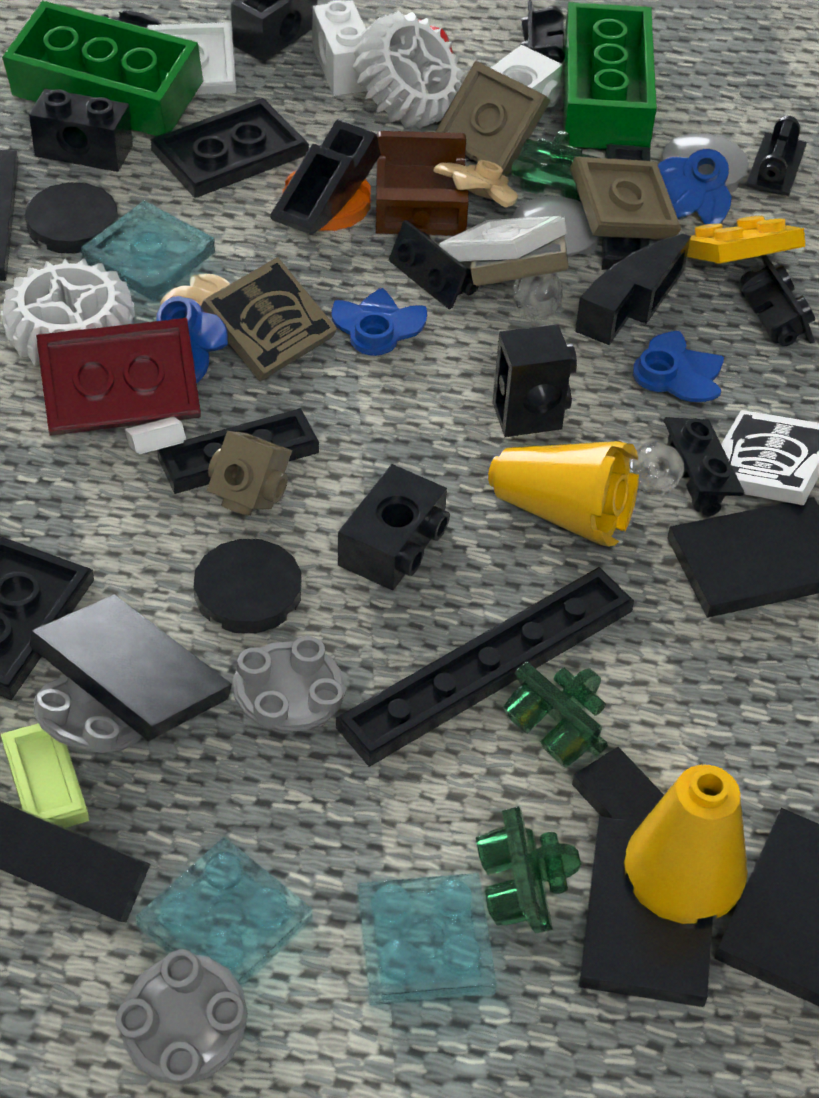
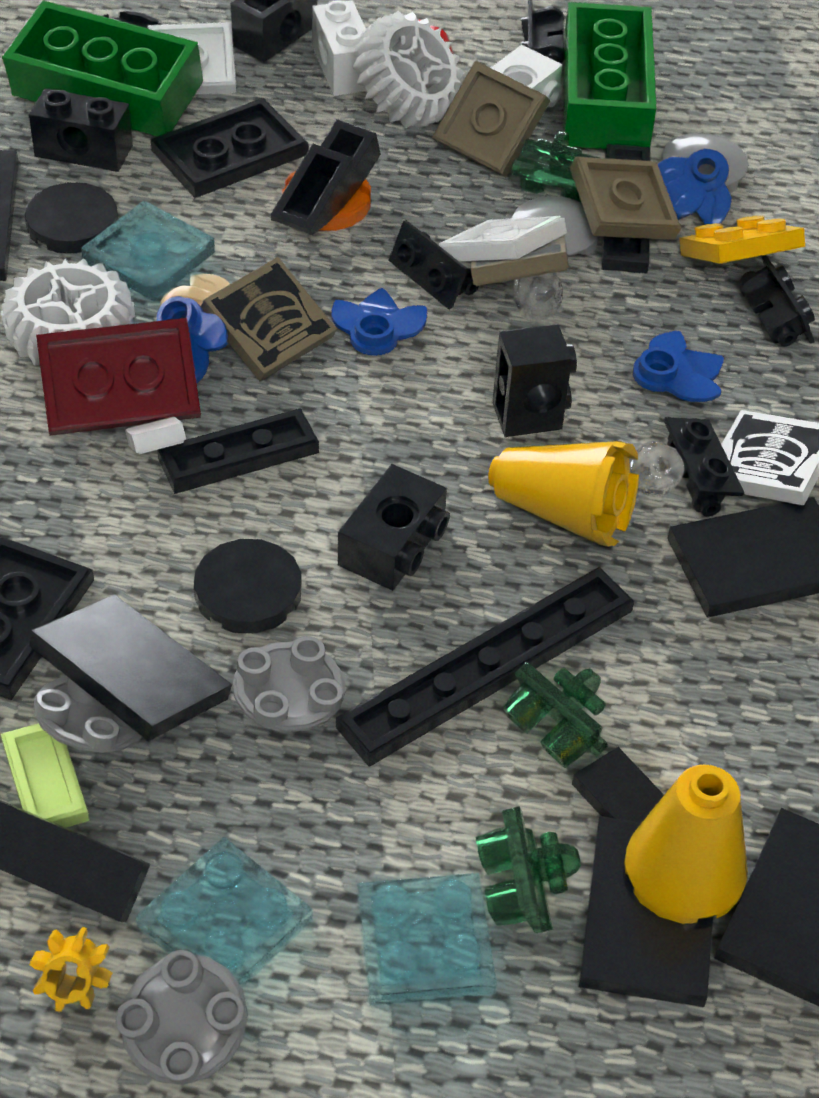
(67, 988): none -> yellow gear
(248, 472): dark tan brick -> none
(410, 187): reddish brown panel -> none
(481, 179): tan plate -> none
(631, 288): black slope -> none
(778, 158): black hinge -> none

